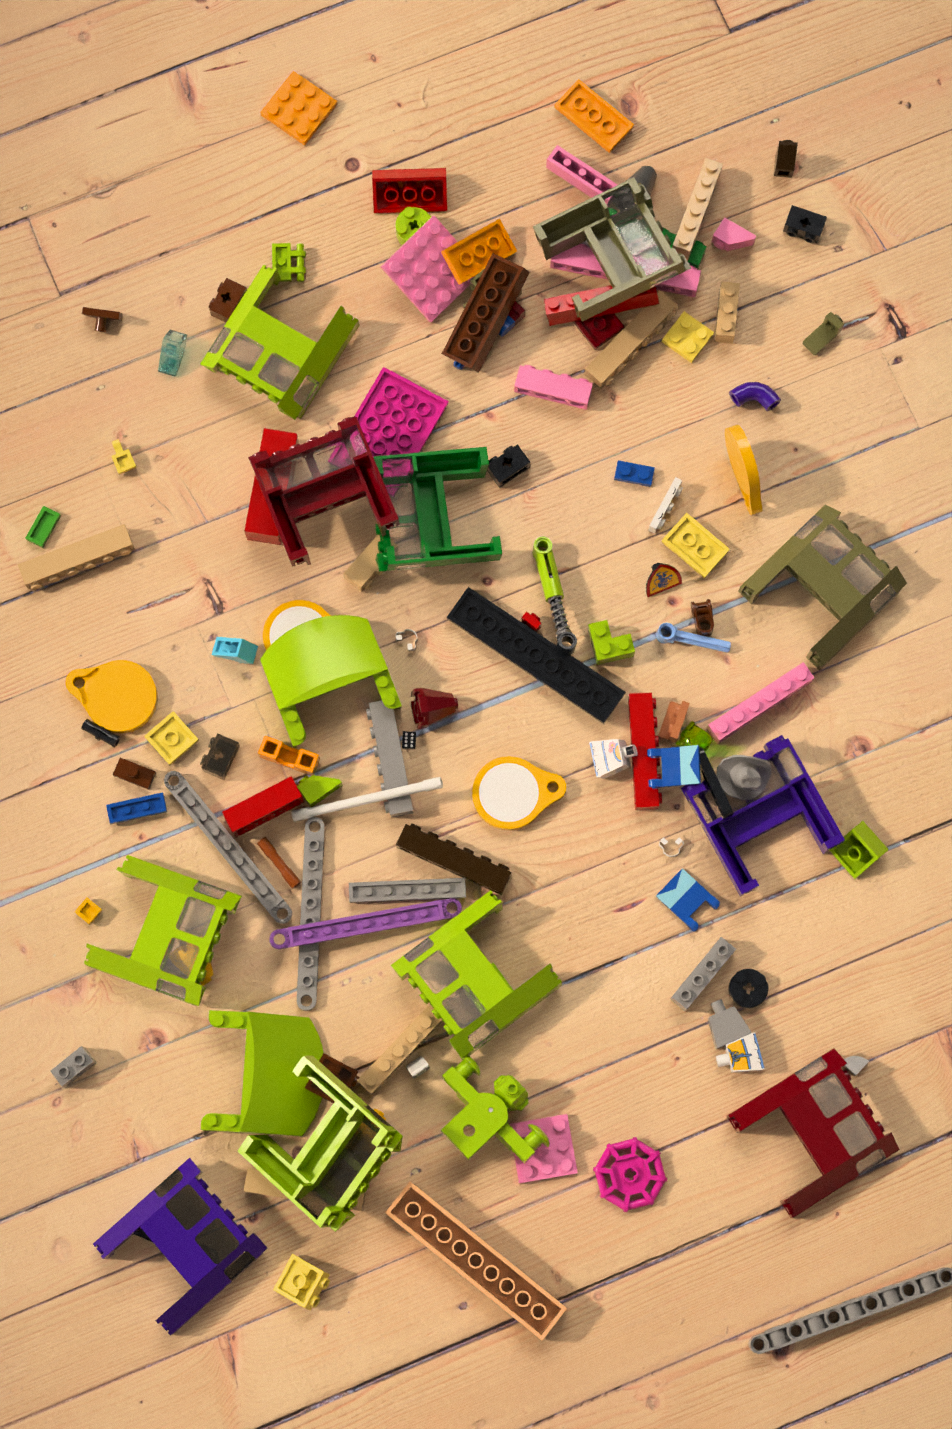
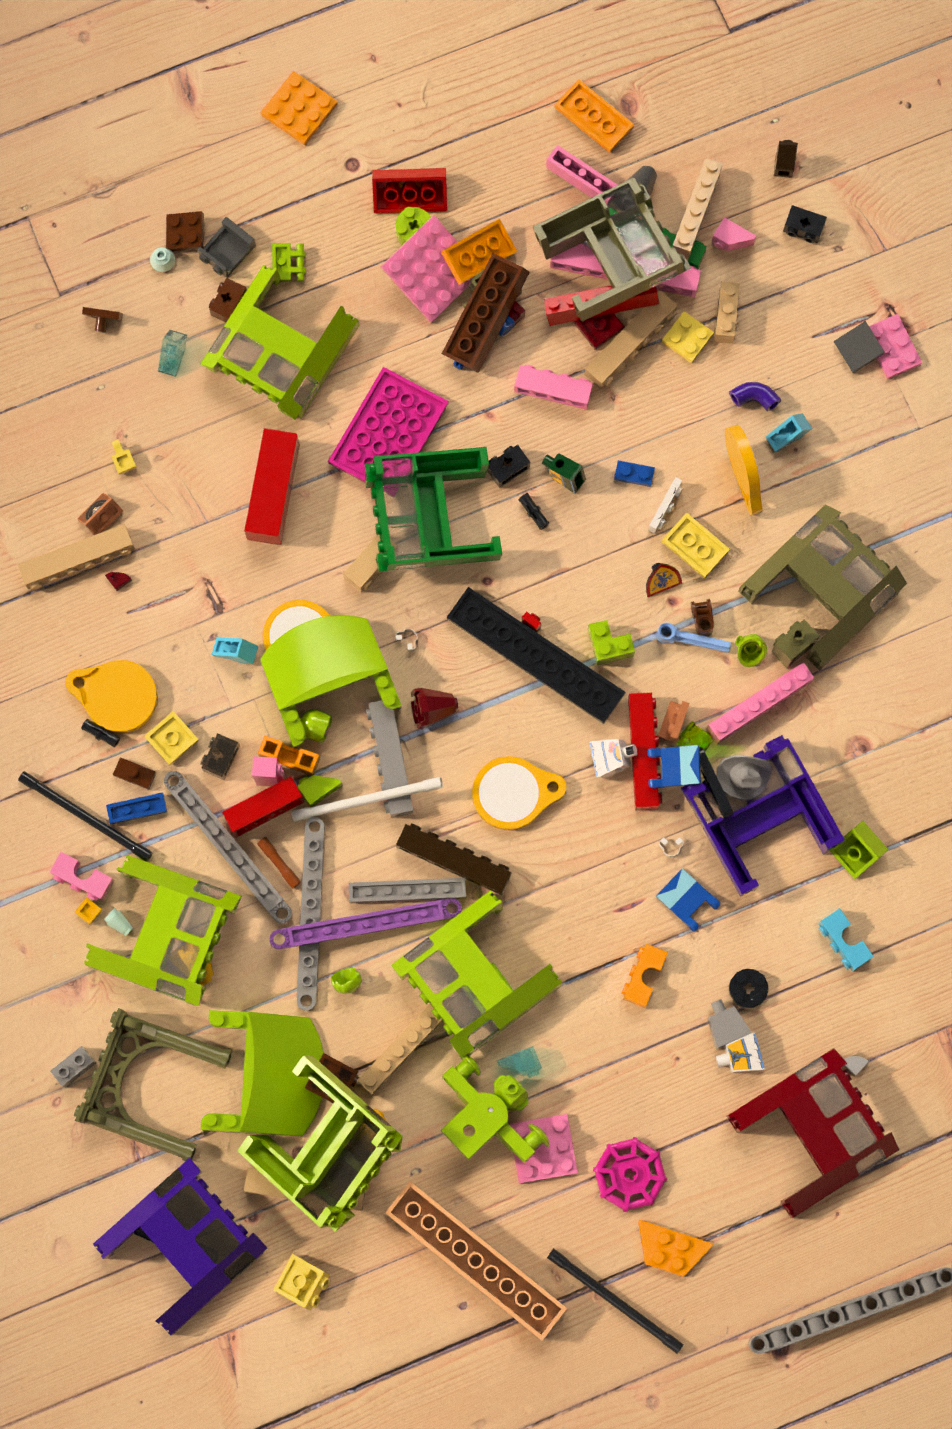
(36, 785): none -> black piece
(43, 527): bright green tile -> none
(66, 870): none -> bright pink arch
(100, 514): none -> nougat panel
(118, 579): none -> dark red tile
(118, 922): none -> light aqua cone
(128, 1127): none -> olive arch
(162, 259): none -> light aqua cone
(185, 231): none -> reddish brown plate
(227, 248): none -> dark grey panel
(267, 771): none -> bright pink brick
(315, 724): none -> lime helmet
(319, 479): dark red piece -> none
(346, 980): none -> lime hair
(409, 740): black sticker -> none
(417, 1067): white slope -> none
(522, 1063): none -> clear light blue slope
(533, 511): none -> black pin
(553, 594): piece -> none
(565, 471): none -> dark green torso
(649, 959): none -> light orange arch
(666, 1338): none -> black piece
(670, 1249): none -> light orange wing
(703, 974): light grey brick -> none
(750, 650): none -> lime helmet
(788, 432): none -> medium azure arch
(795, 643): none -> olive brick
(824, 333): olive bracket -> none
(852, 955): none -> medium azure arch
(859, 347): none -> dark grey tile
(899, 350): none -> bright pink plate

